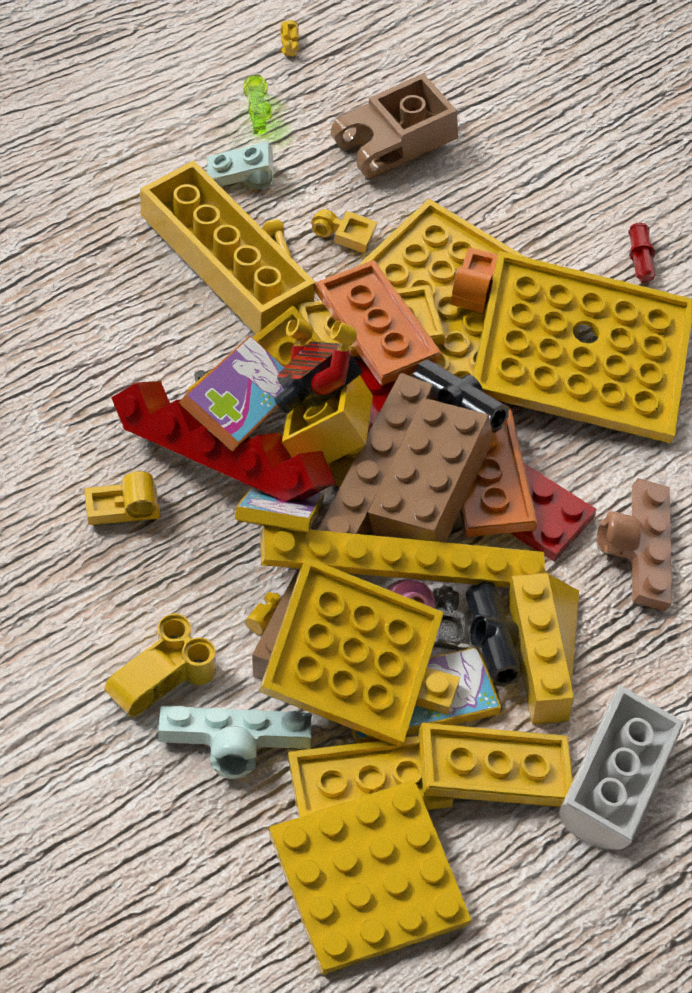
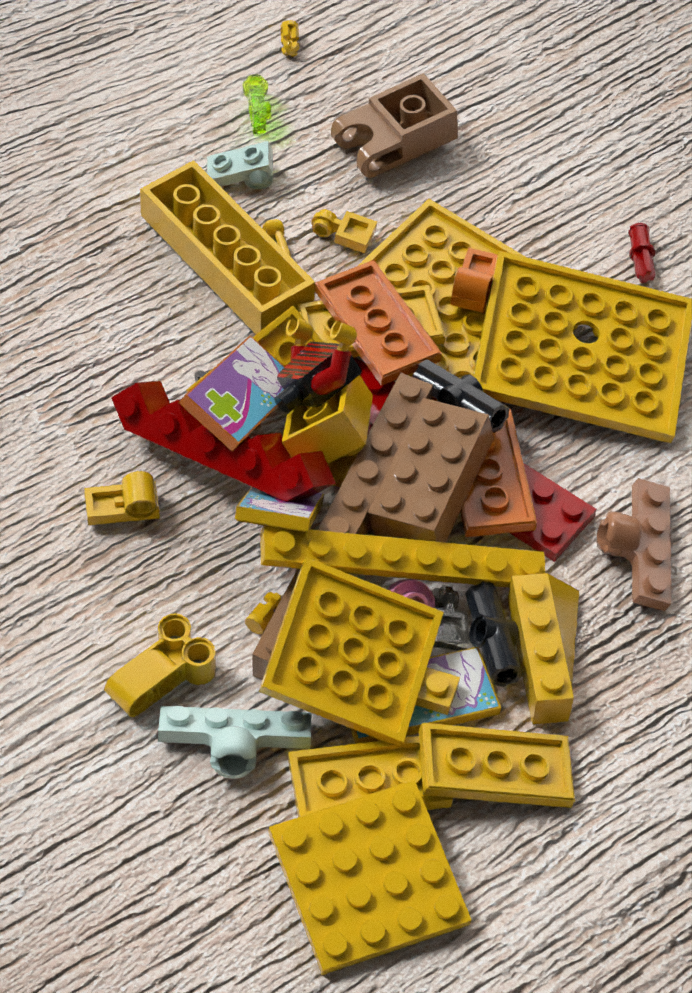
(619, 771): white brick -> none

